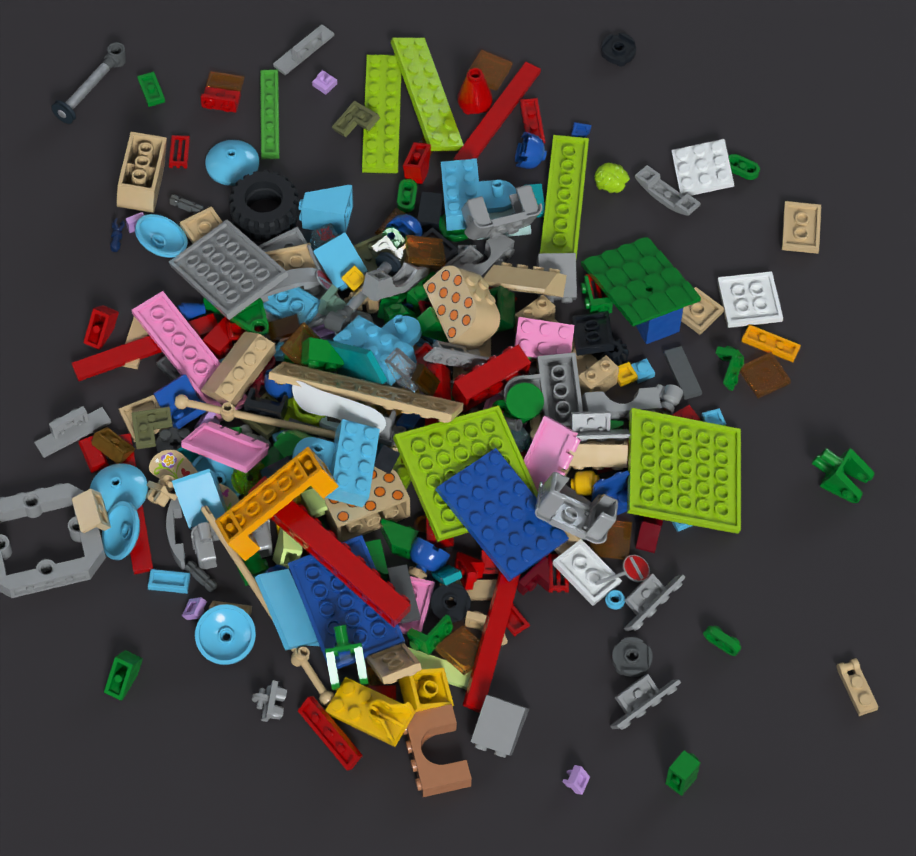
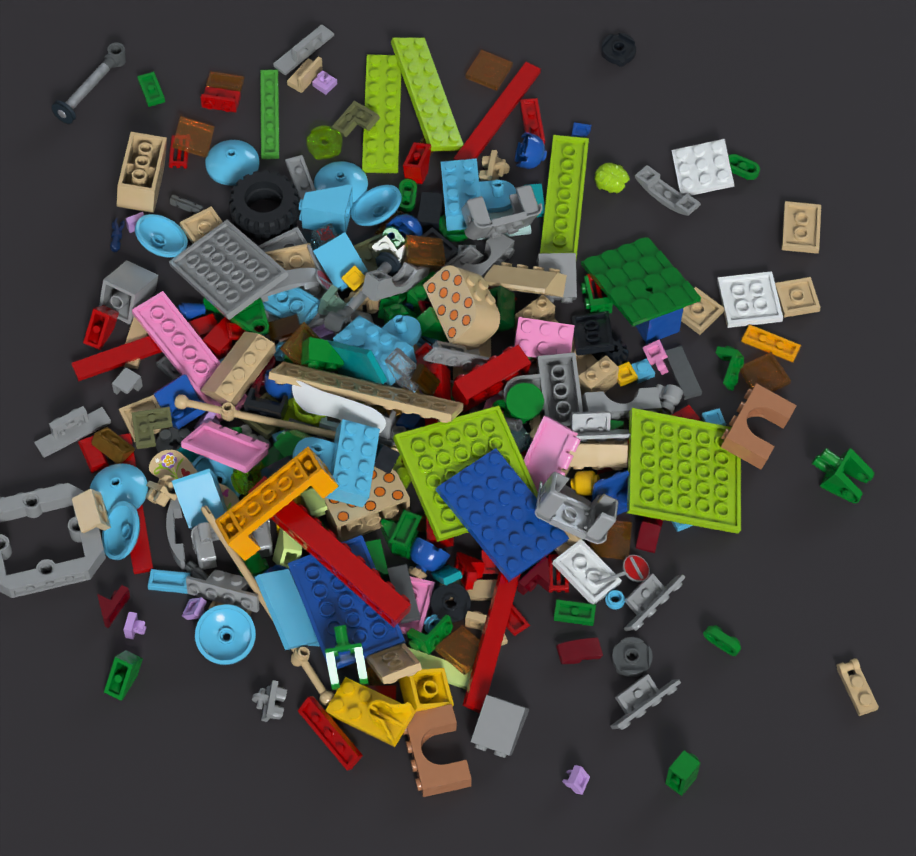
(111, 608): none -> dark red slope
(127, 289): none -> light grey slope
(127, 381): none -> light grey panel
(133, 626): none -> lavender tile
(193, 136): none -> clear orange tile
(225, 589): none -> light grey bracket
(300, 175): none -> light grey tile
(305, 74): none -> tan panel
(328, 150): none -> clear neon green plate
(351, 175): none -> medium azure dish
(376, 205): none -> medium azure dish
(405, 529): none -> green tile
(429, 620): none -> medium azure plate
(475, 93): red cone -> none
(495, 166): none -> tan hips
(574, 612): none -> green plate
(578, 650): none -> dark red slope
(656, 354): none -> bright pink plate
(741, 440): none -> nougat arch
(797, 297): none -> tan plate

